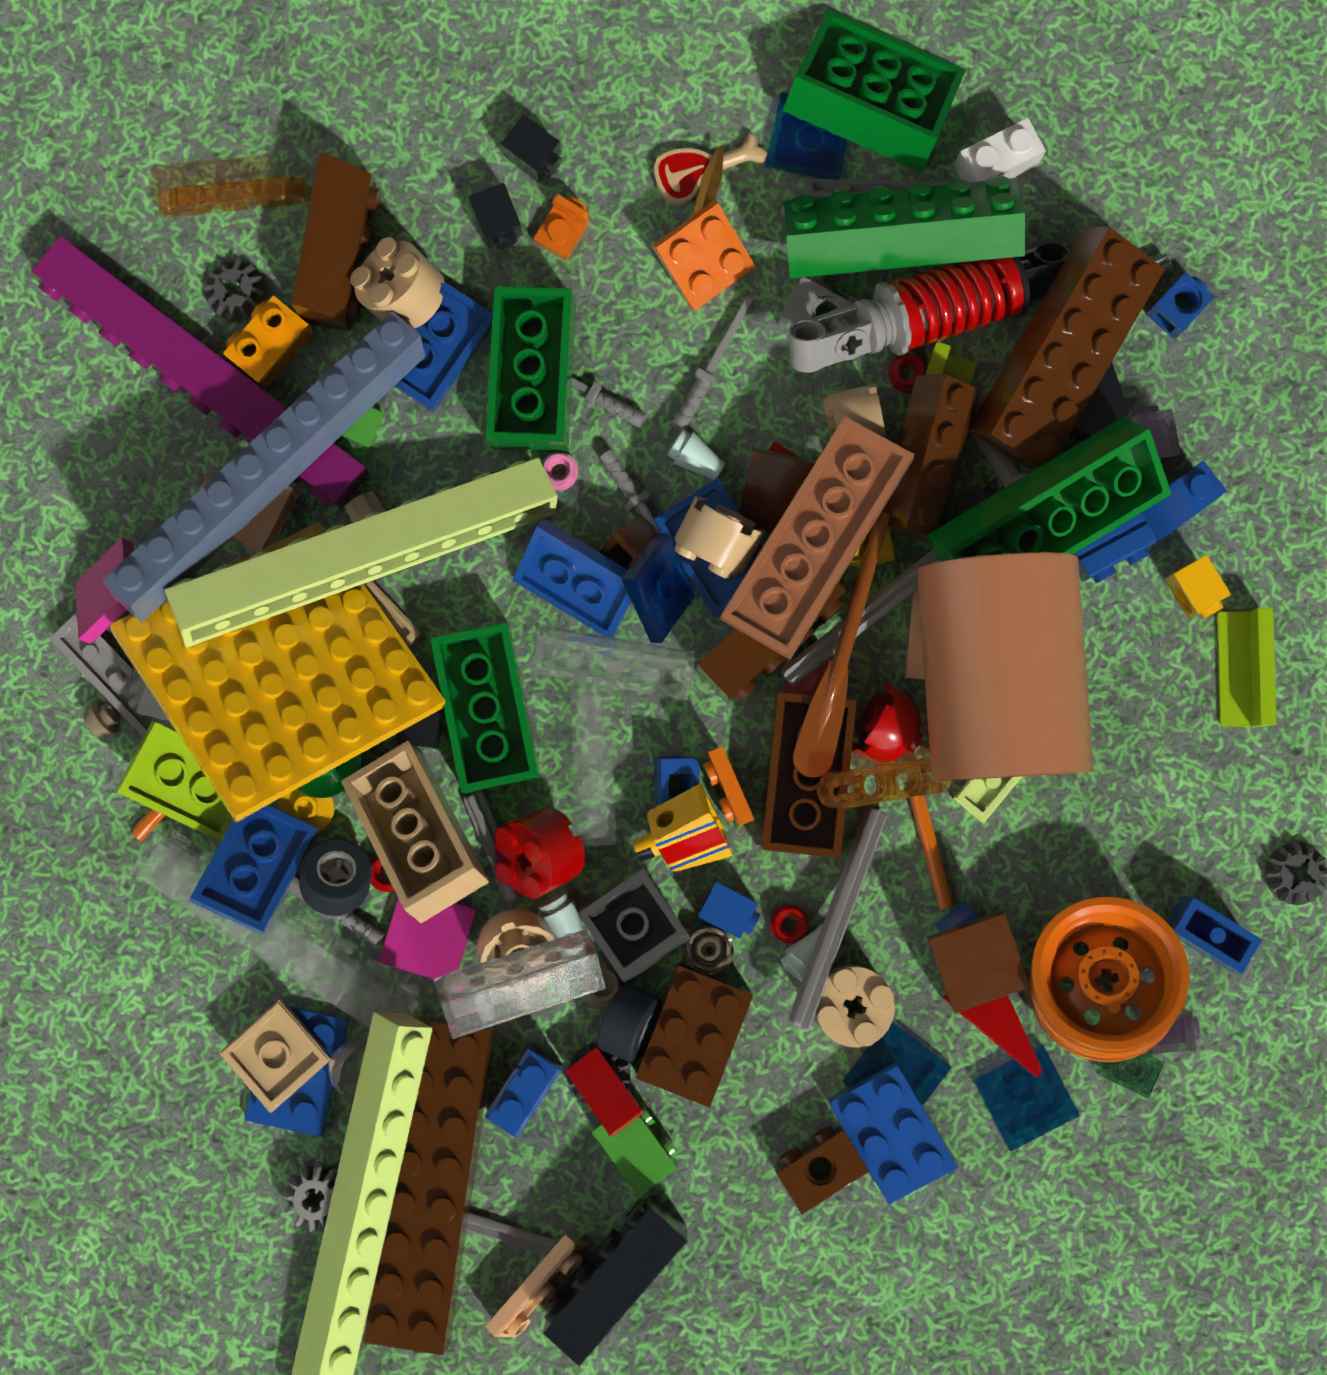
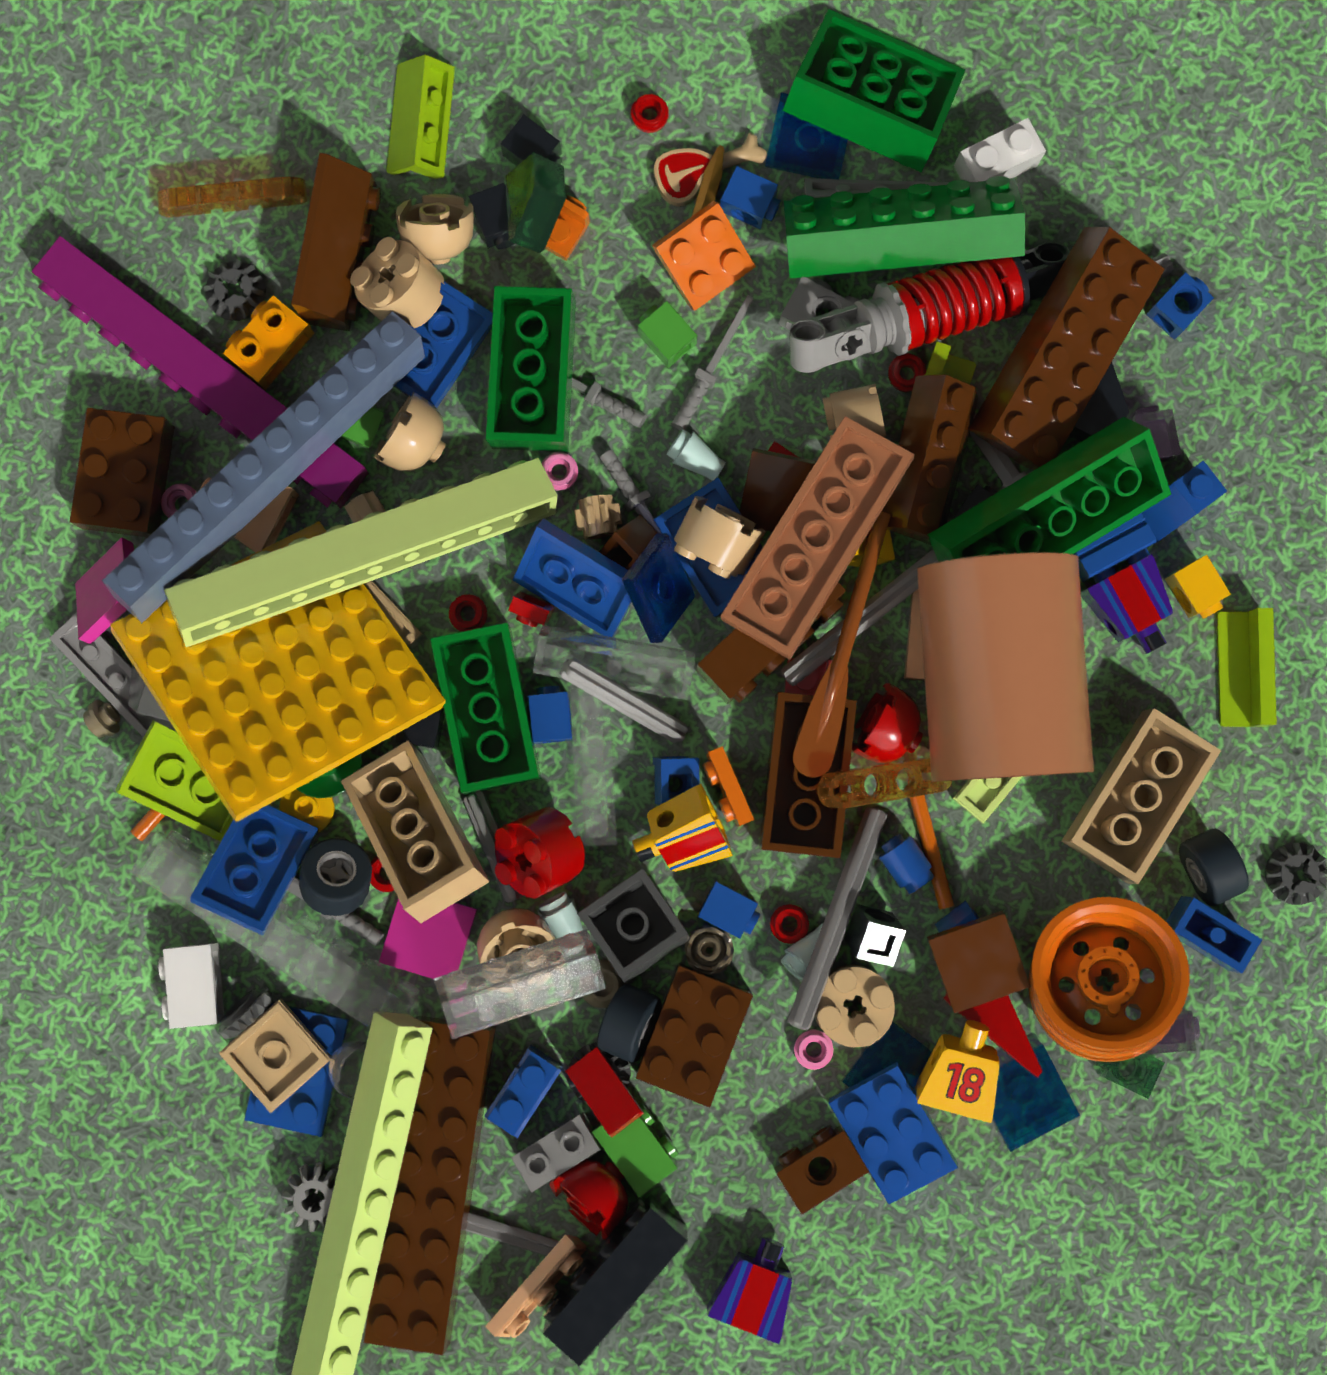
(122, 472): none -> reddish brown brick
(172, 494): none -> bright pink plate
(192, 985): none -> white brick
(244, 1012): none -> dark grey gear
(413, 436): none -> tan cylinder
(421, 117): none -> lime panel
(437, 226): none -> tan cylinder
(467, 601): none -> red plate
(531, 609): none -> red plate
(534, 201): none -> clear green slope
(550, 715): none -> blue brick
(556, 1152): none -> light grey brick
(594, 1195): none -> red cylinder
(598, 516): none -> tan gear
(623, 700): none -> light grey axle
(646, 102): none -> red plate
(666, 333): none -> bright green brick
(750, 198): none -> blue brick
(754, 1293): none -> torso
(822, 1058): none -> bright pink plate
(874, 935): none -> black brick
(906, 863): none -> blue brick
(961, 1074): none -> yellow torso
(1132, 603): none -> torso
(1141, 796): none -> tan brick
(1214, 866): none -> black wheel

